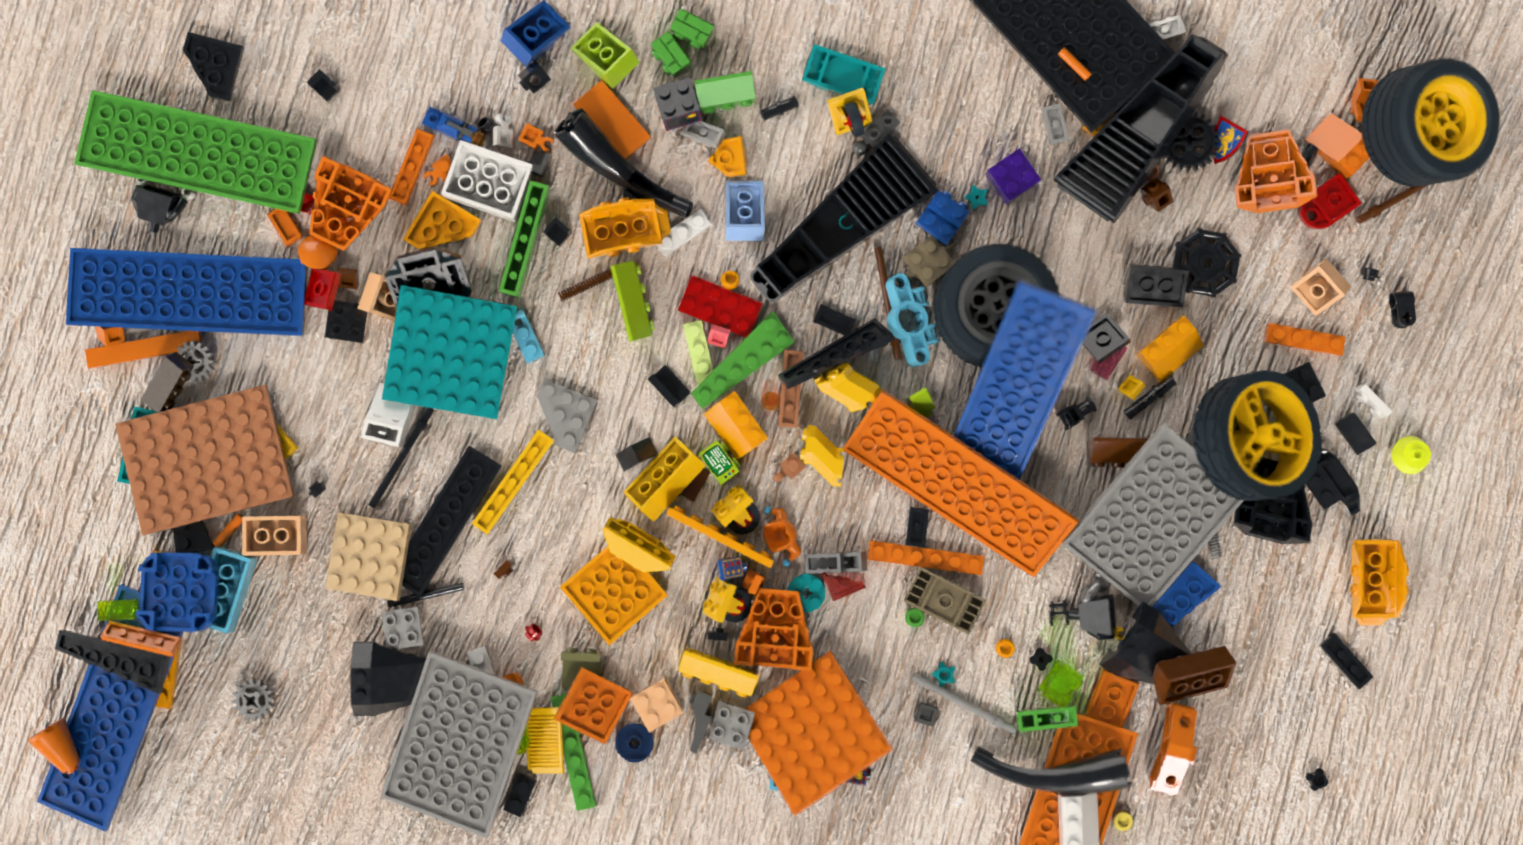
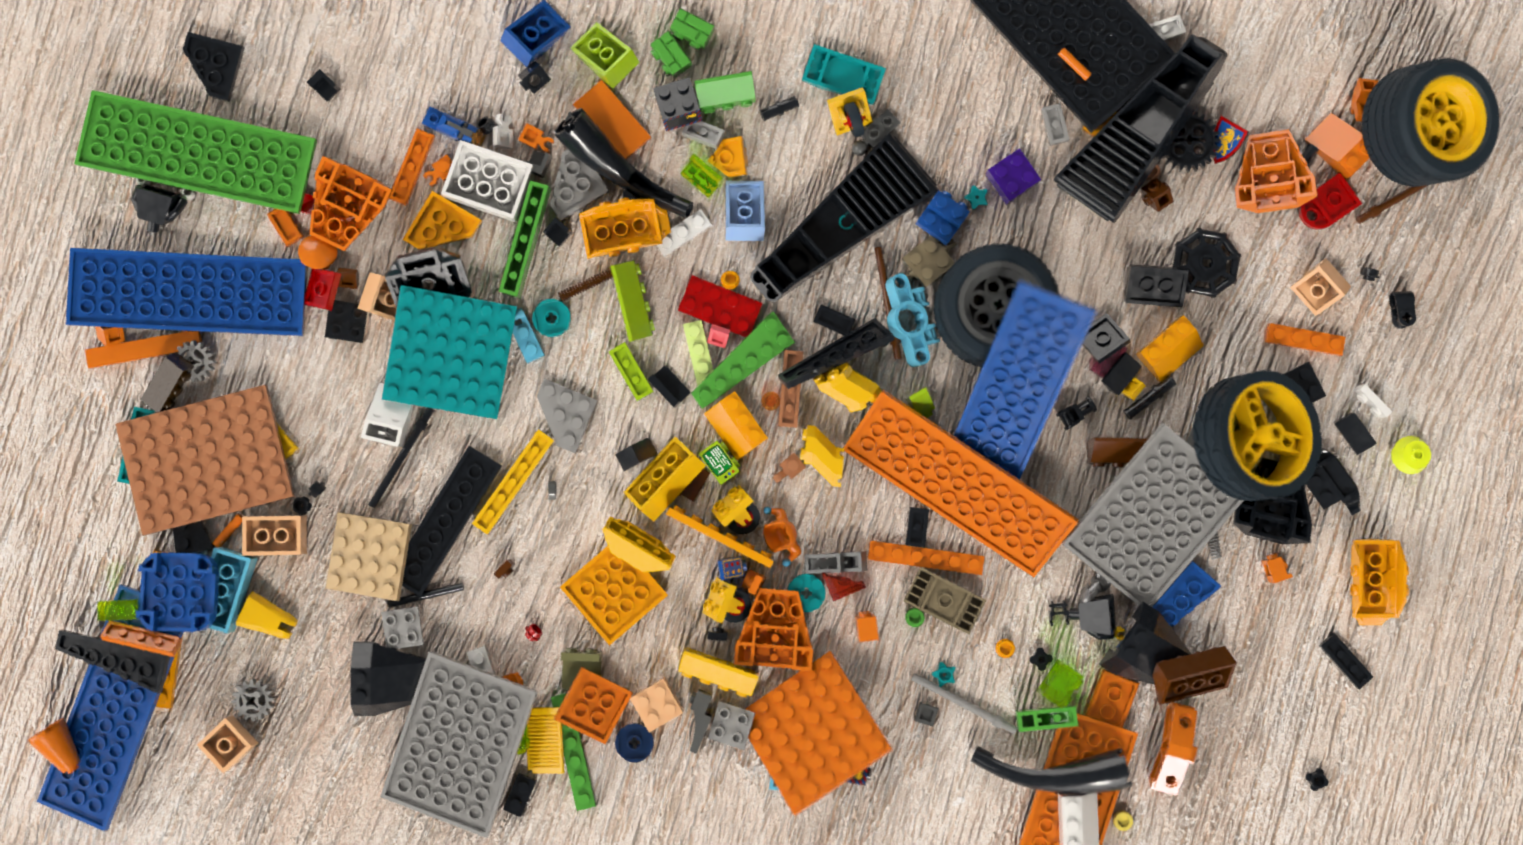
(227, 744): none -> light nougat brick
(265, 617): none -> yellow piece
(297, 505): none -> black plate
(543, 311): none -> teal plate
(551, 490): none -> dark grey tile
(575, 186): none -> light grey plate
(631, 371): none -> lime plate
(701, 176): none -> clear neon green panel
(866, 626): none -> orange brick
(1121, 374): none -> black slope
(1275, 568): none -> orange brick

